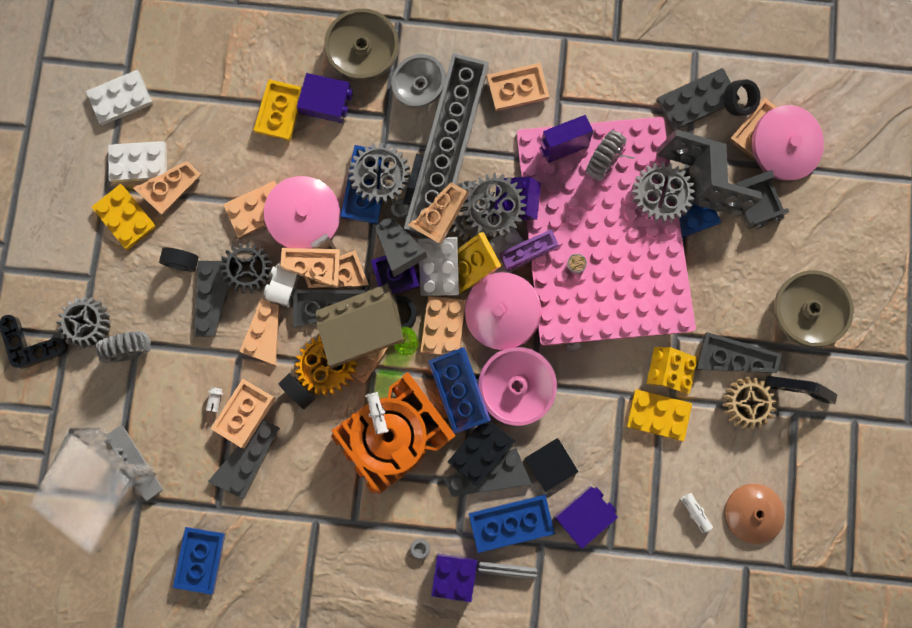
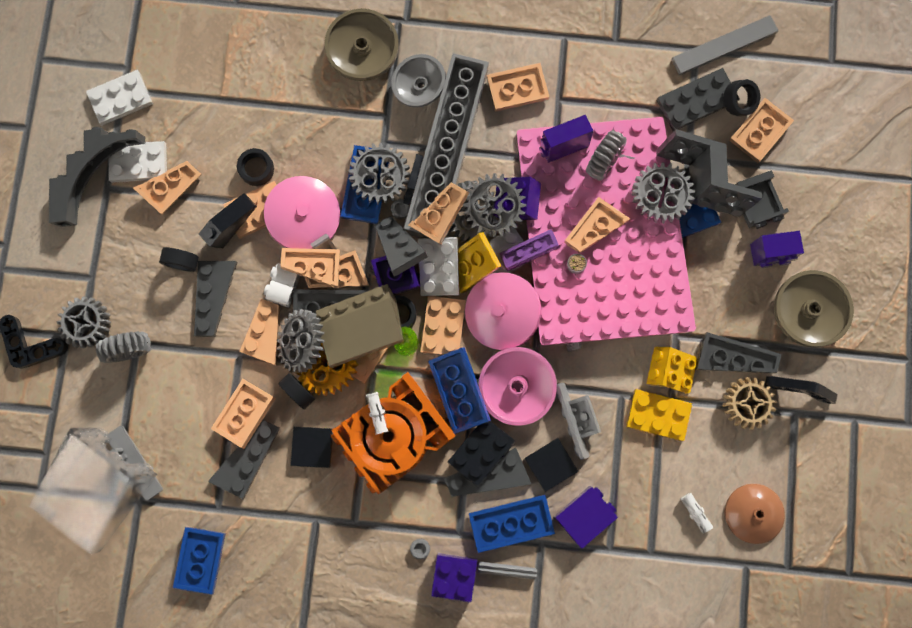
(67, 189): none -> dark grey arch
(124, 217): yellow plate -> none
(214, 397): white pin -> none
(227, 222): none -> black slope
(245, 157): none -> black tyre
(256, 255): dark grey gear -> none
(278, 110): yellow plate -> none
(300, 341): none -> light grey gear
(311, 447): none -> black tile
(324, 98): dark purple brick -> none
(580, 419): none -> light grey bracket
(595, 225): none -> light nougat wing
(724, 45): none -> light grey tile
(777, 248): none -> dark purple brick
(787, 142): bright pink dish -> none

